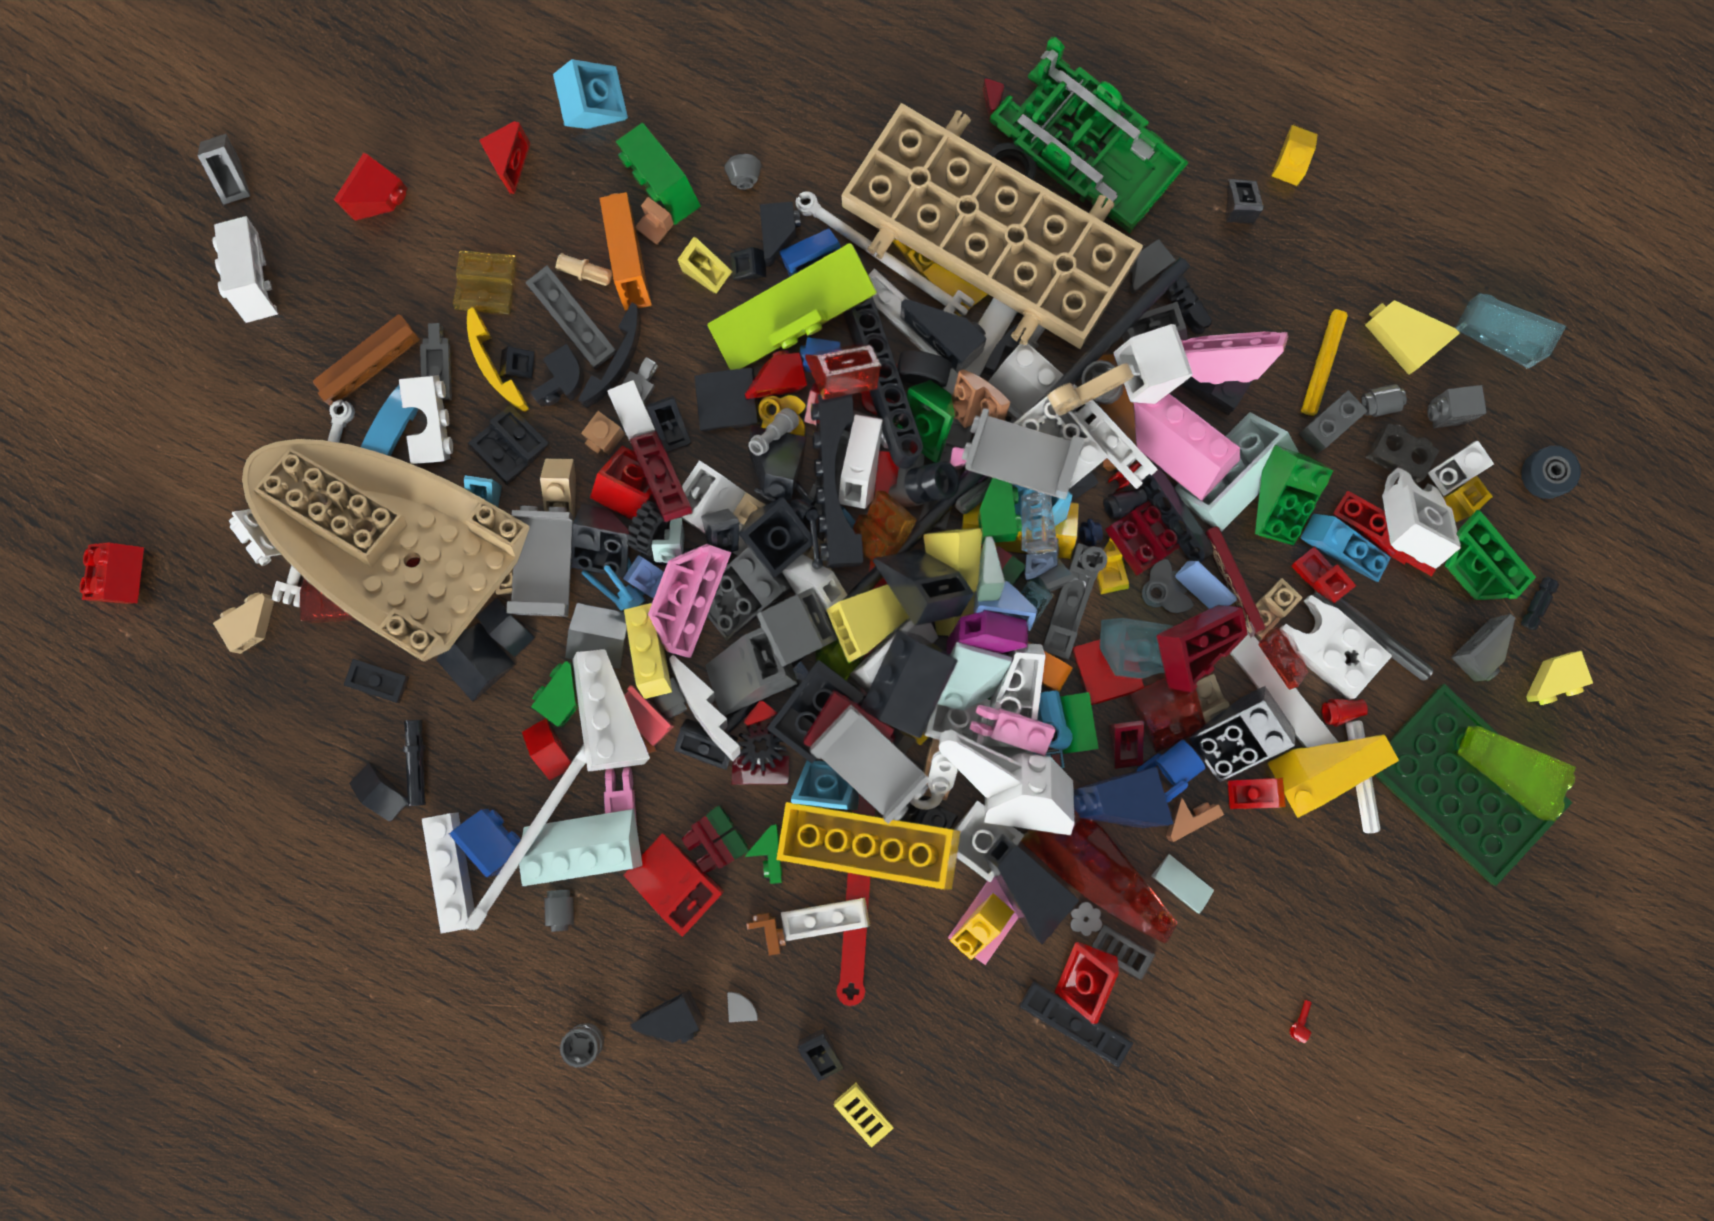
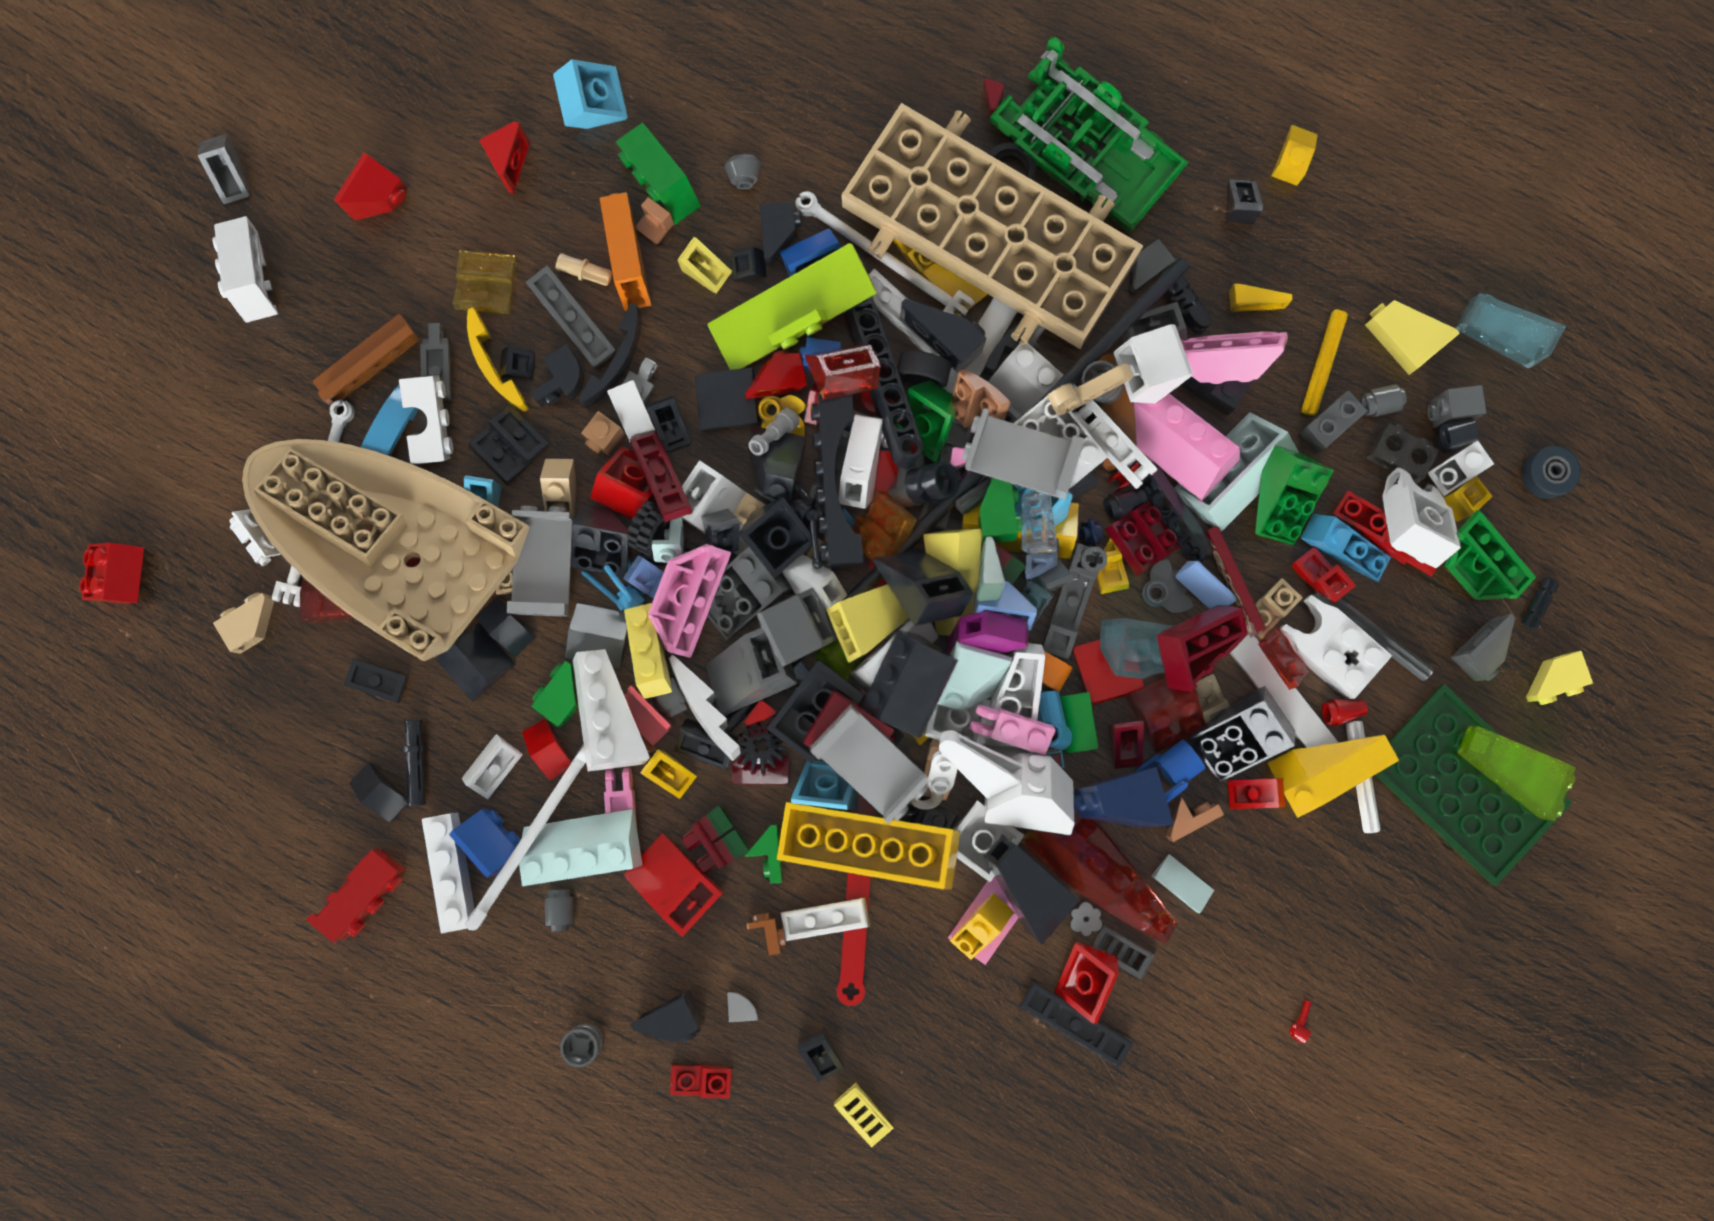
(358, 896): none -> red wedge
(491, 766): none -> white slope
(668, 773): none -> yellow slope
(700, 1080): none -> red slope
(1253, 298): none -> yellow slope
(1456, 434): none -> black piece

